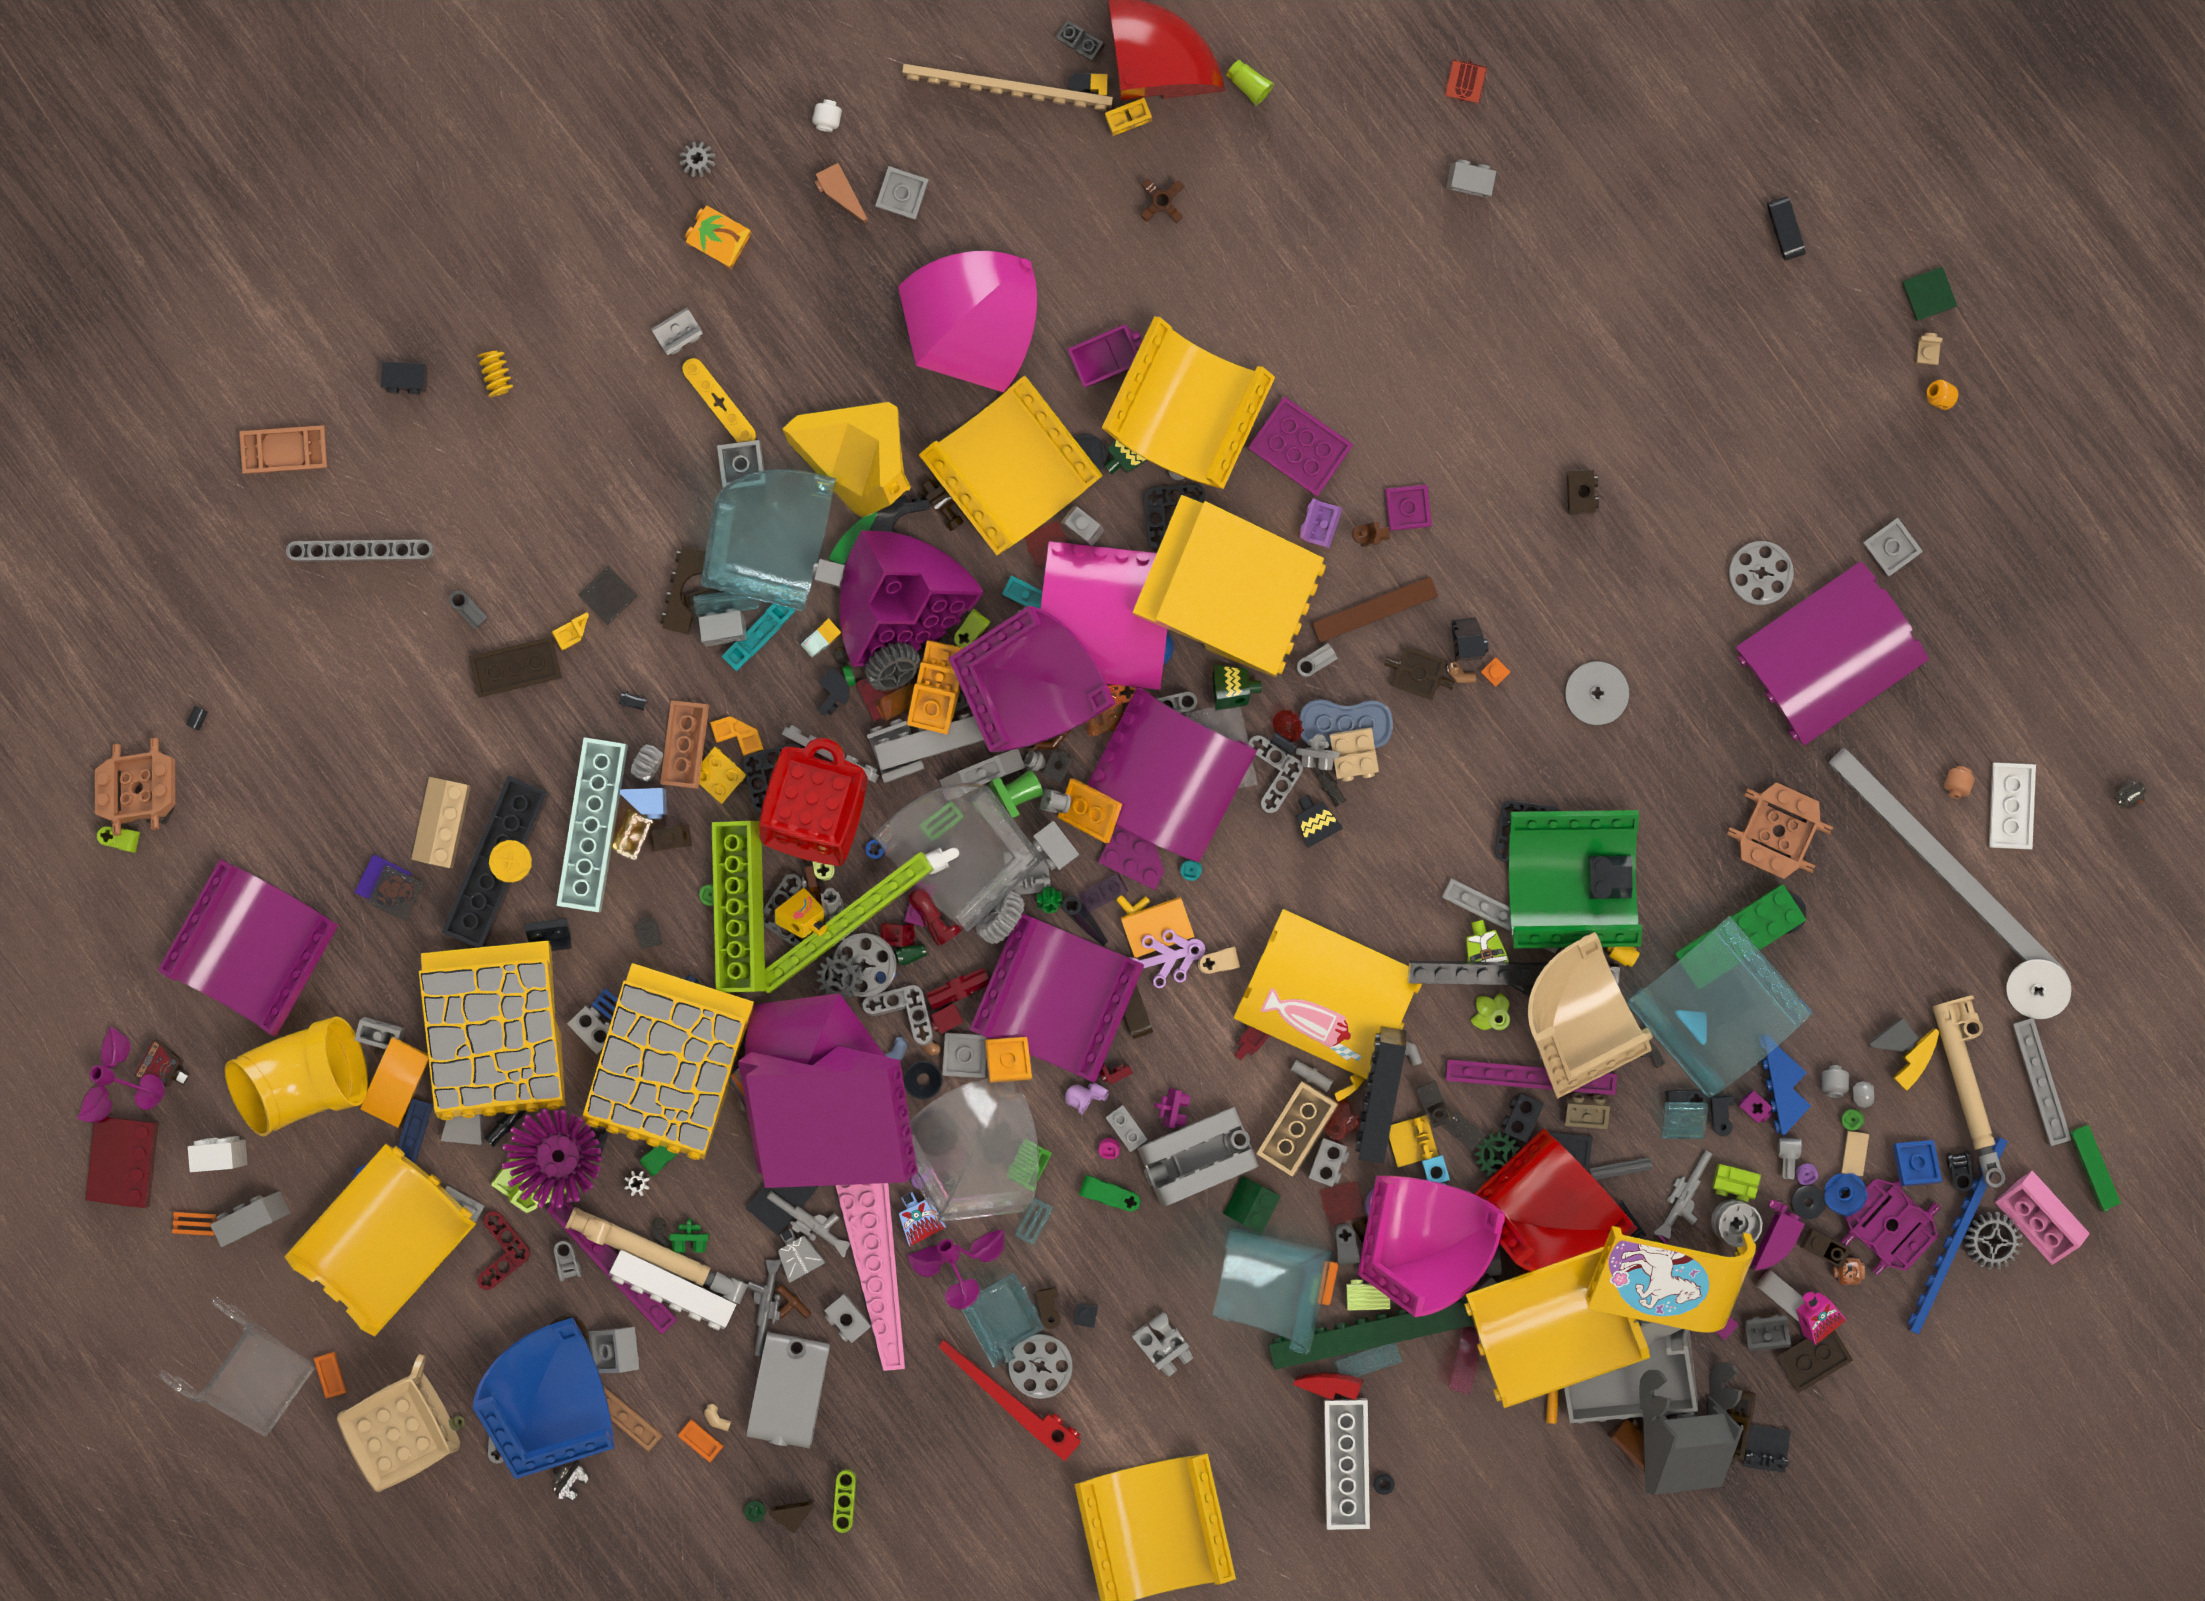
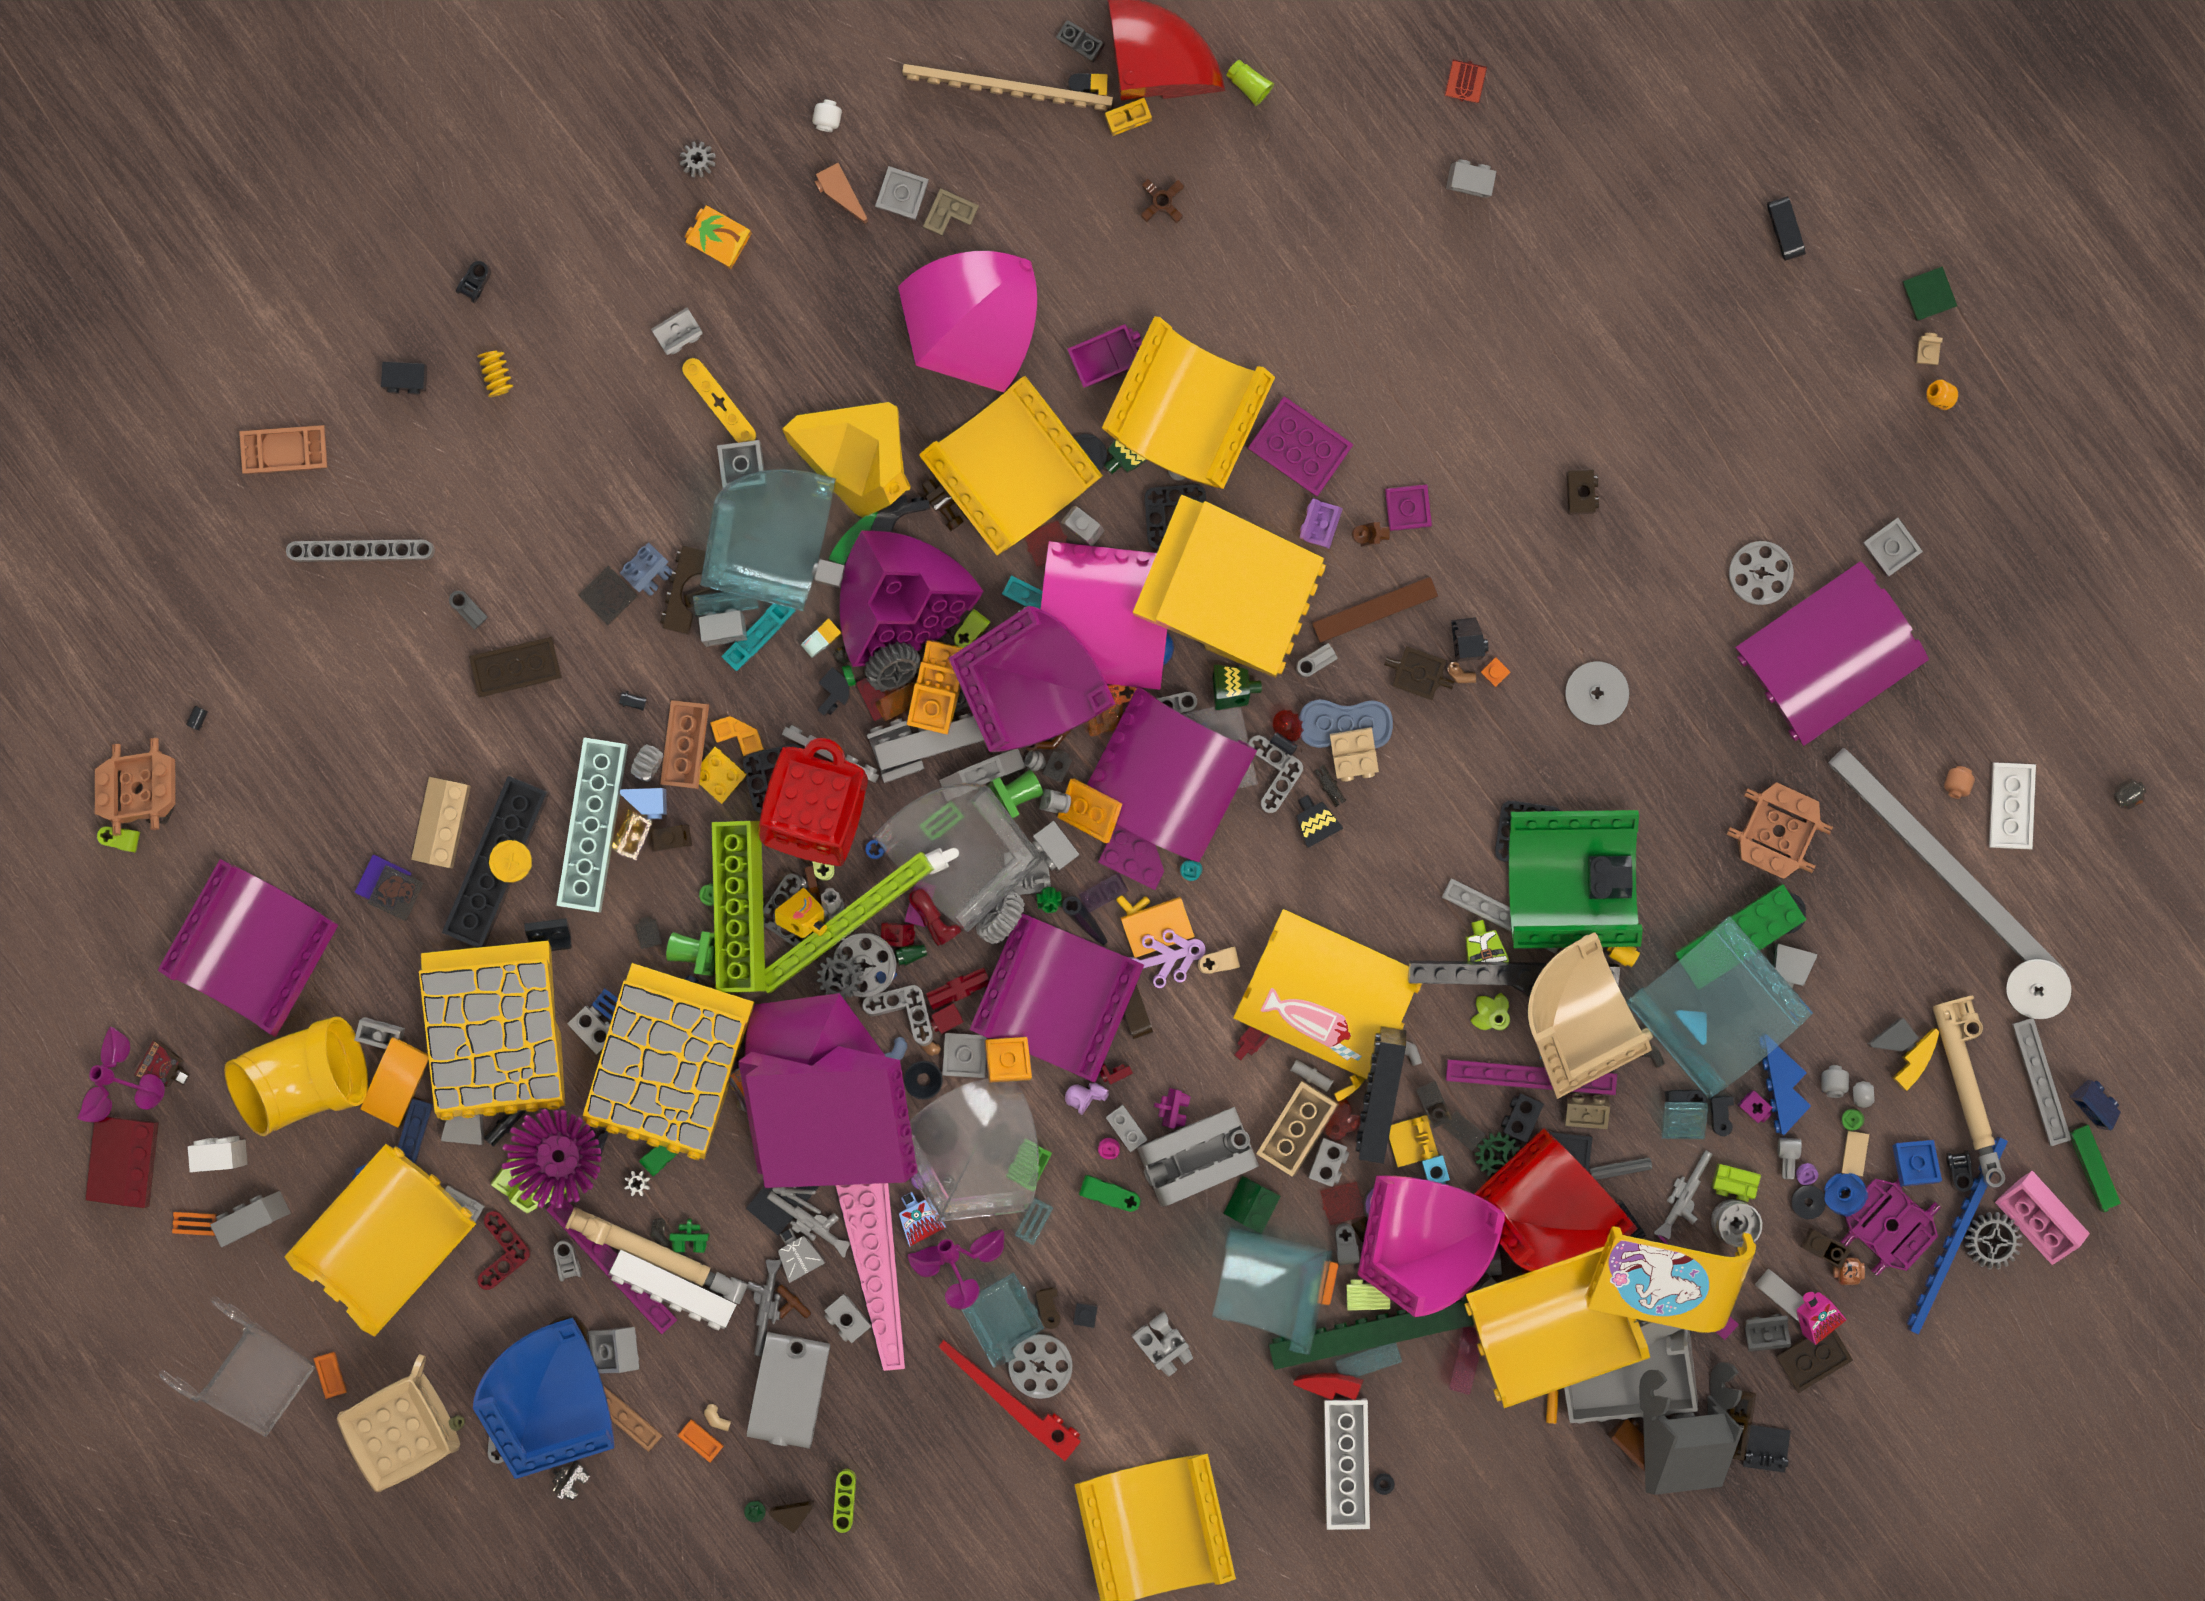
(473, 282): none -> black piece
(571, 632): yellow slope -> none
(644, 568): none -> sand blue plate
(694, 951): none -> bright green plant
(791, 1192): none -> light grey plant
(947, 206): none -> dark tan plate
(1318, 751): light grey hips -> none
(1779, 1237): magenta piece -> none
(1793, 964): none -> light grey torso
(2097, 1105): none -> dark blue slope

